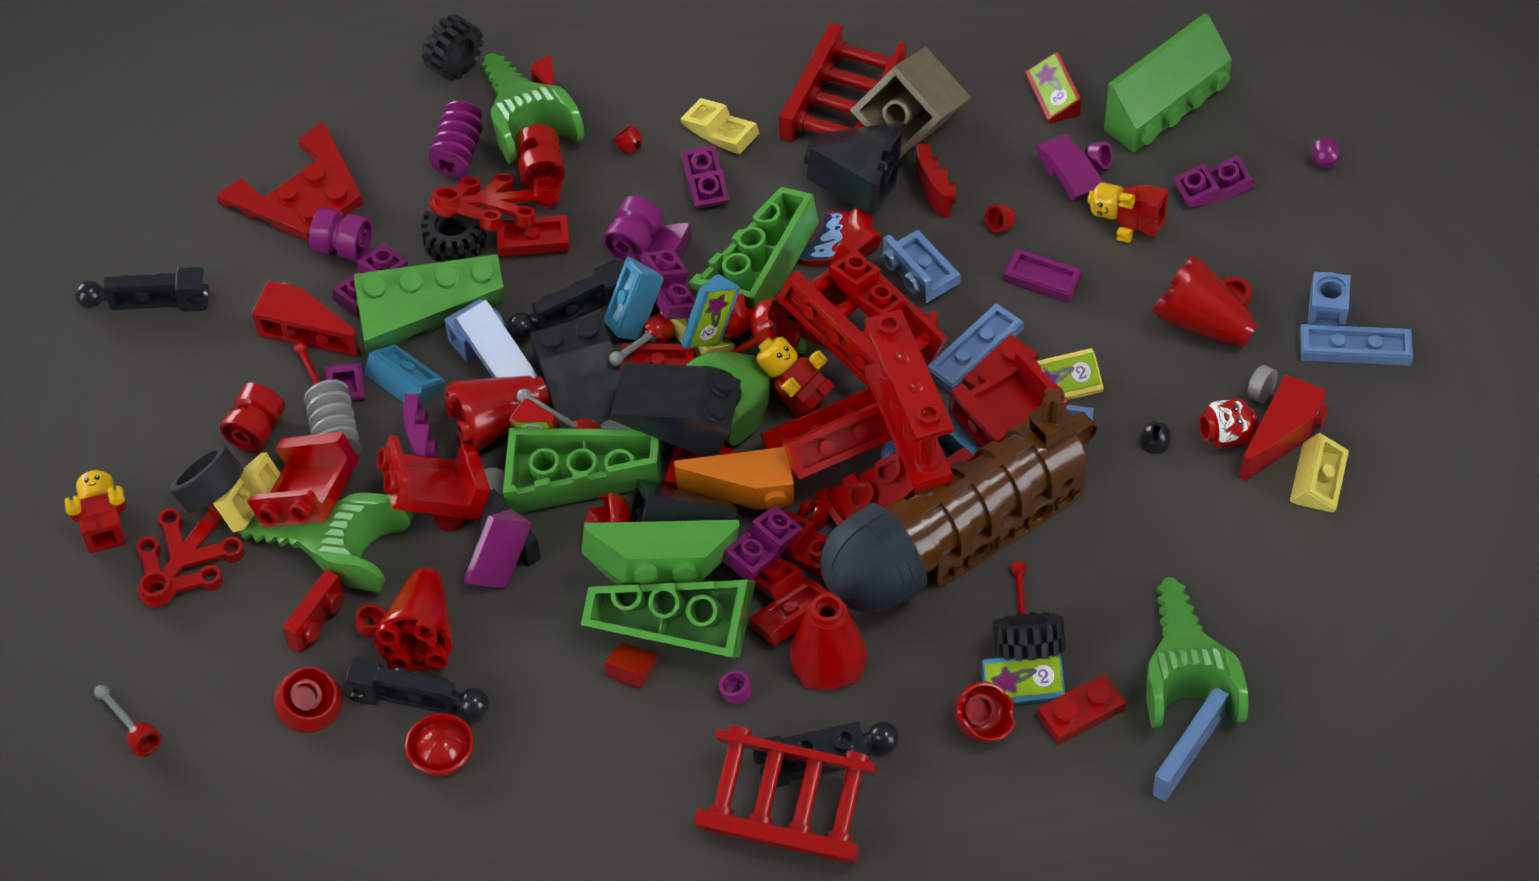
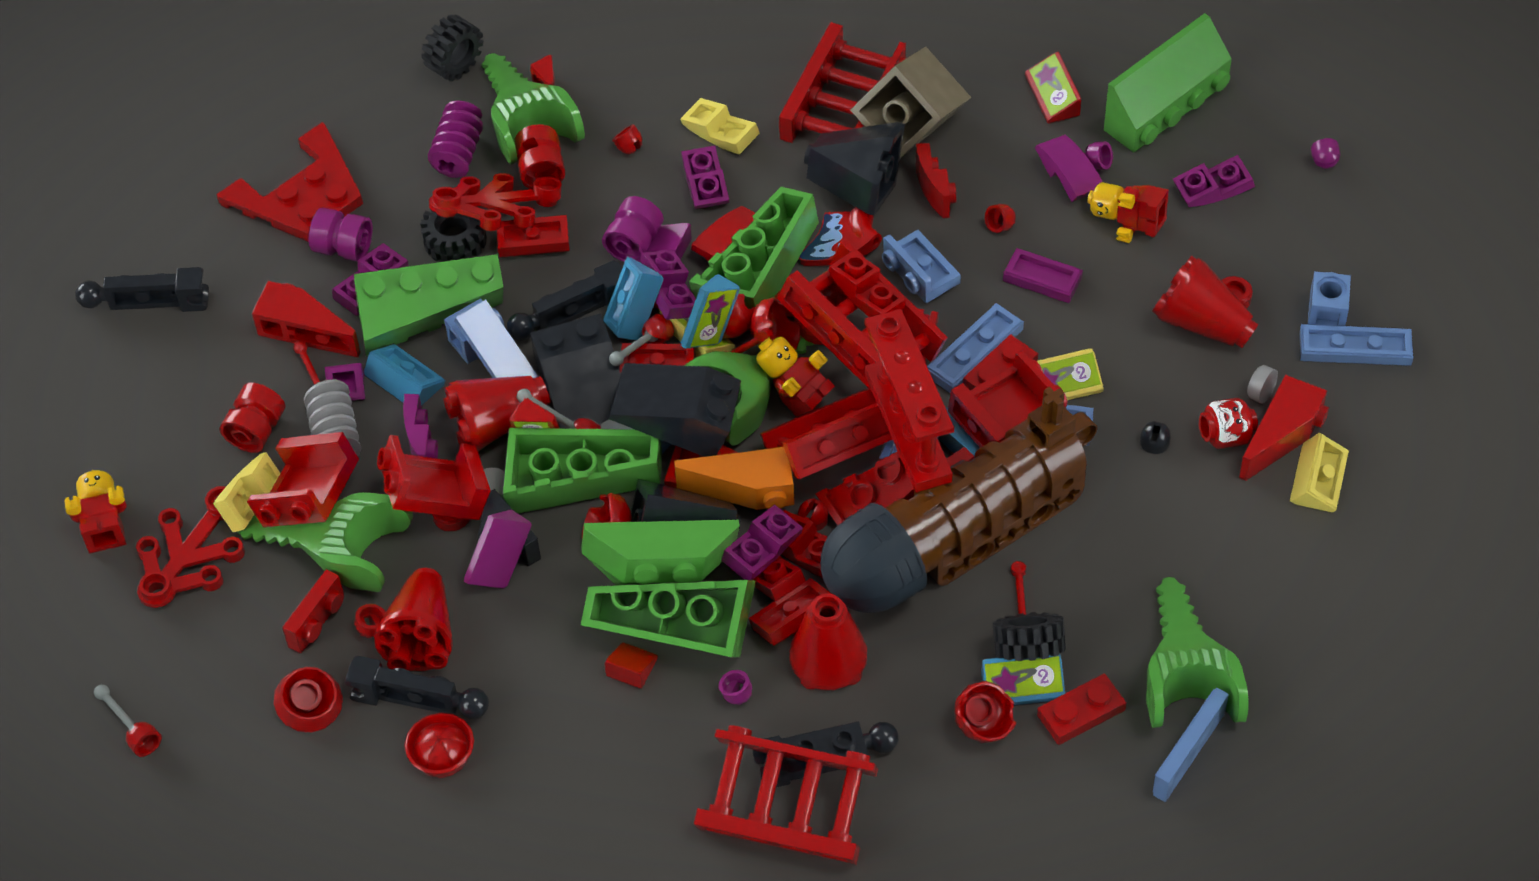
(206, 479): black tyre -> none
(719, 234): none -> red slope

